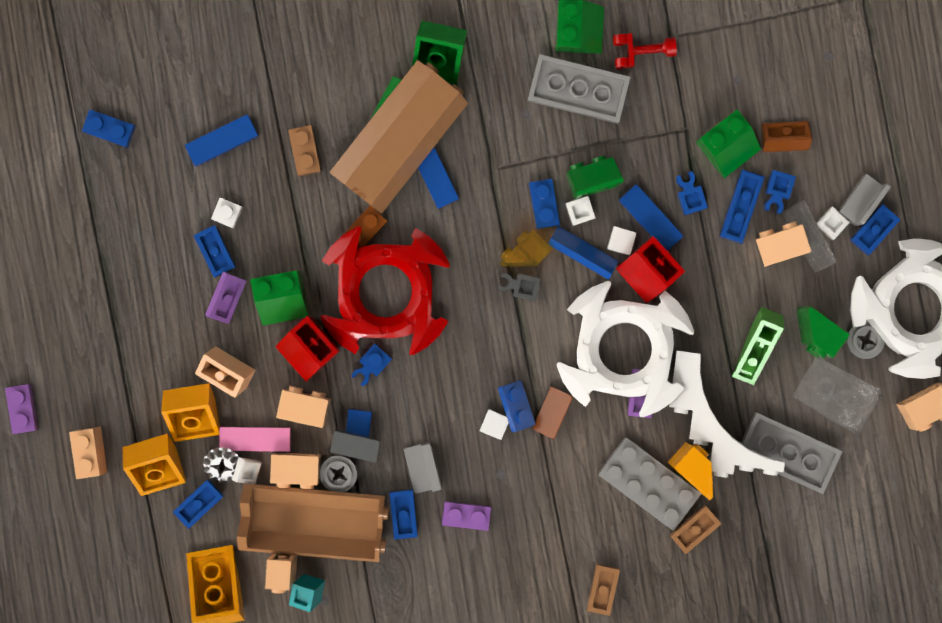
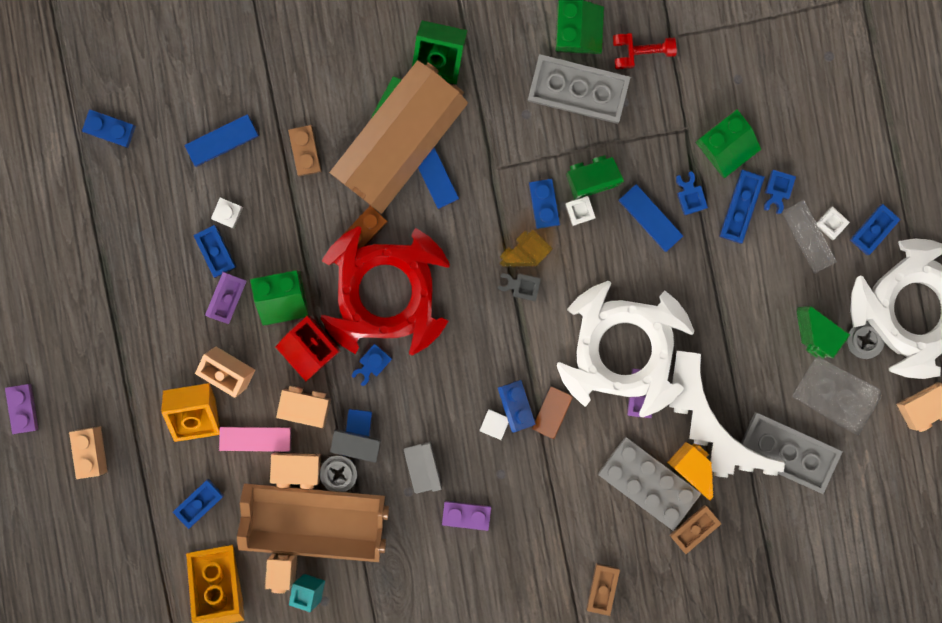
(153, 464): light orange slope -> none
(214, 458): light grey gear -> none
(246, 471): white tile -> none
(403, 514): blue plate -> none
(583, 252): blue tile -> none
(621, 240): white tile -> none
(650, 269): red slope -> none
(758, 345): bright green slope -> none
(782, 244): light nougat brick -> none
(786, 136): dark orange slope -> none
(863, 200): light grey panel -> none

